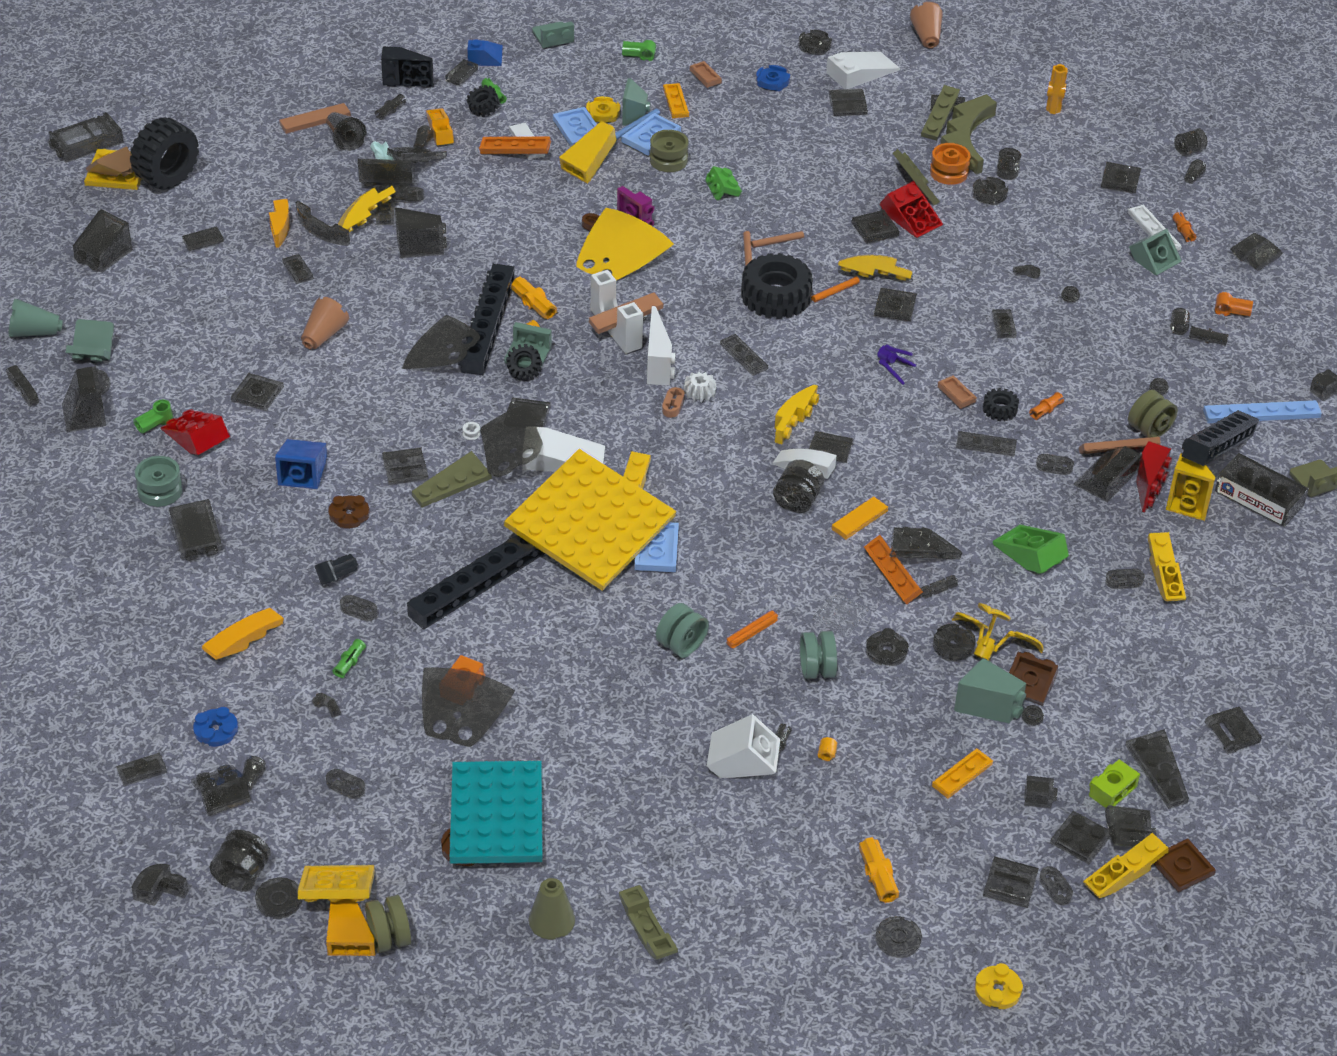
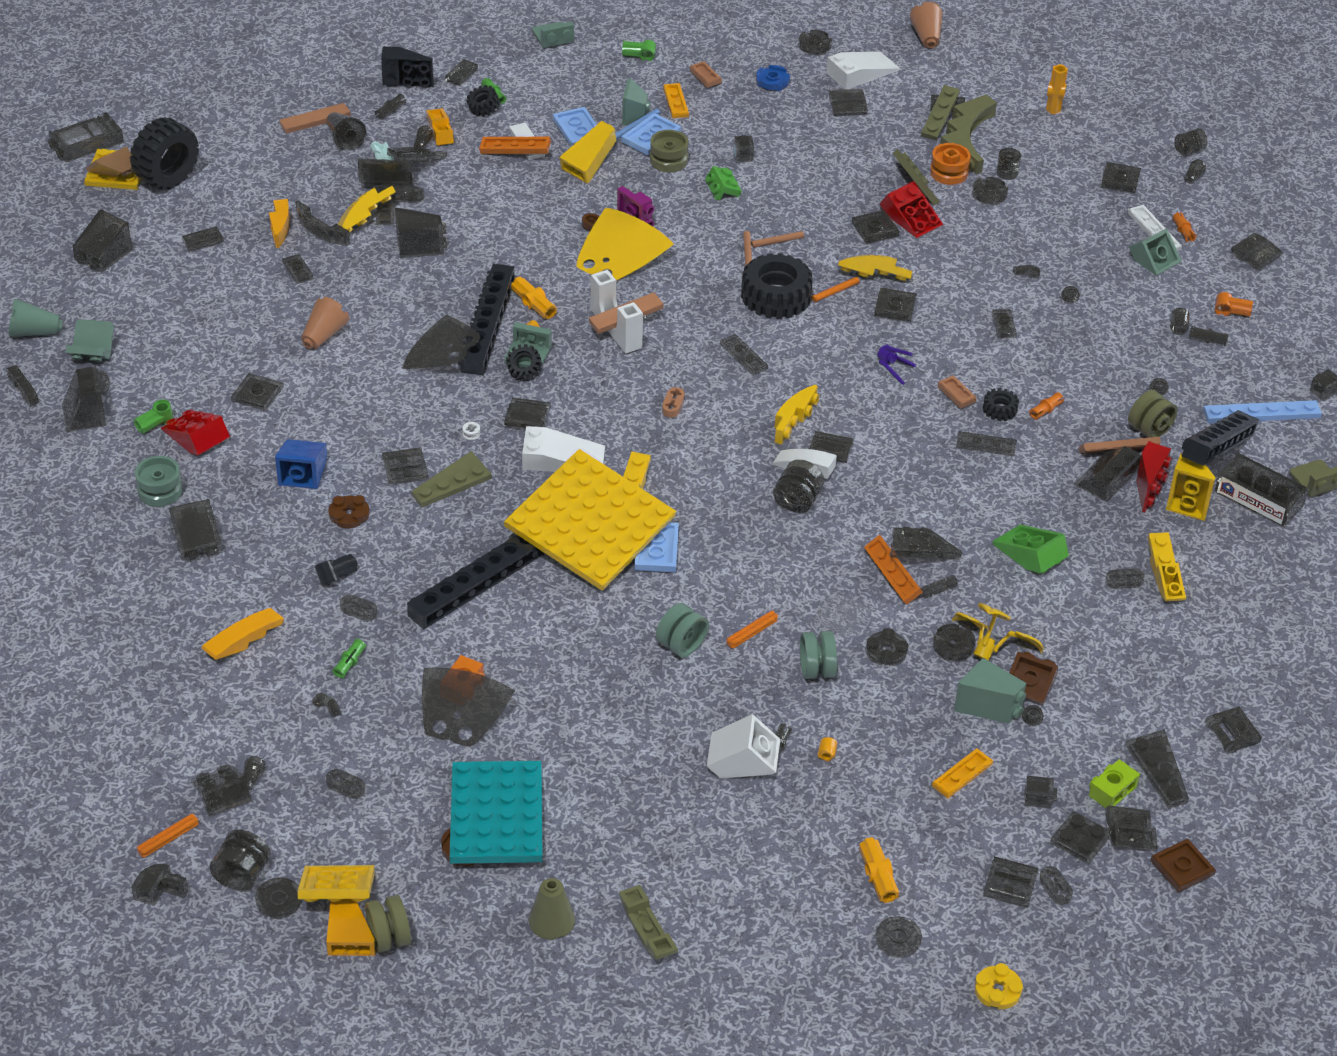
(141, 769): clear smoke plate -> none
(167, 835): none -> orange axle
(210, 736): blue plate -> none
(484, 53): blue slope -> none
(510, 431): clear smoke piece -> none
(611, 111): yellow plate -> none
(659, 353): white slope -> none
(699, 386): white gear -> none
(743, 148): none -> clear smoke brick
(859, 518): light orange tile -> none
(1055, 464): clear smoke beam -> none
(1127, 868): yellow slope -> none

